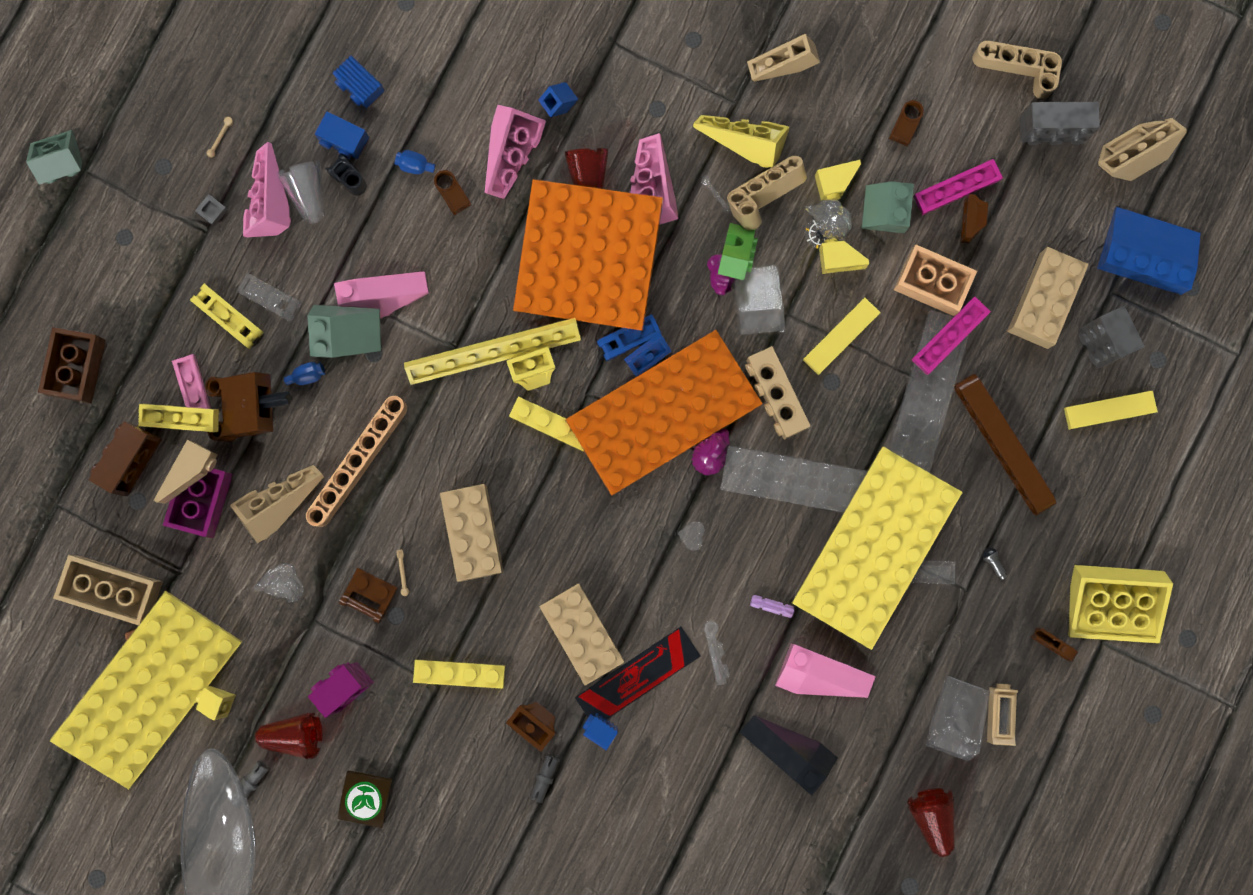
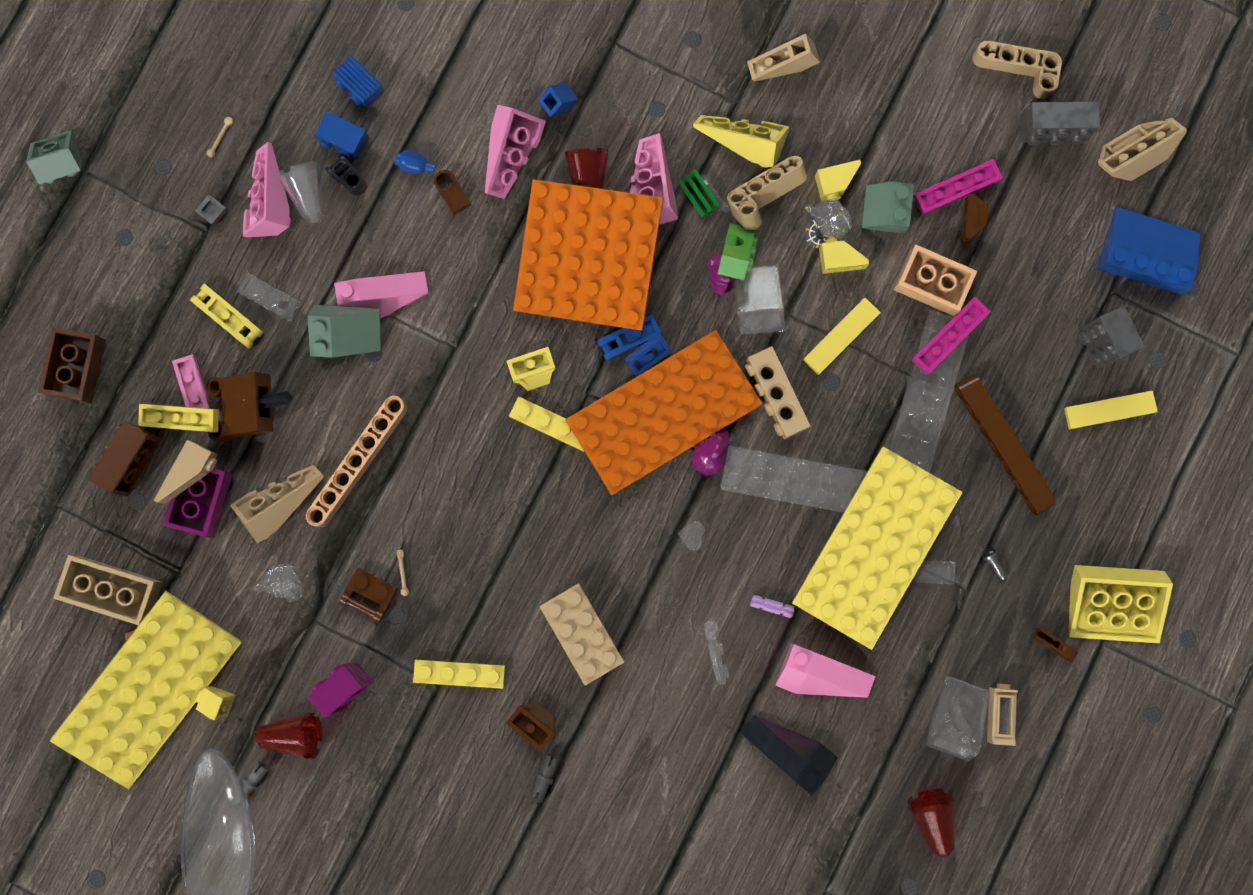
(306, 374): blue plant -> none
(364, 799): slope -> none
(471, 532): tan brick -> none
(491, 351): light yellow plate -> none
(600, 730): blue brick -> none
(639, 675): black sticker -> none
(688, 178): none -> green tile
(904, 126): reddish brown piece -> none
(1047, 298): tan brick -> none

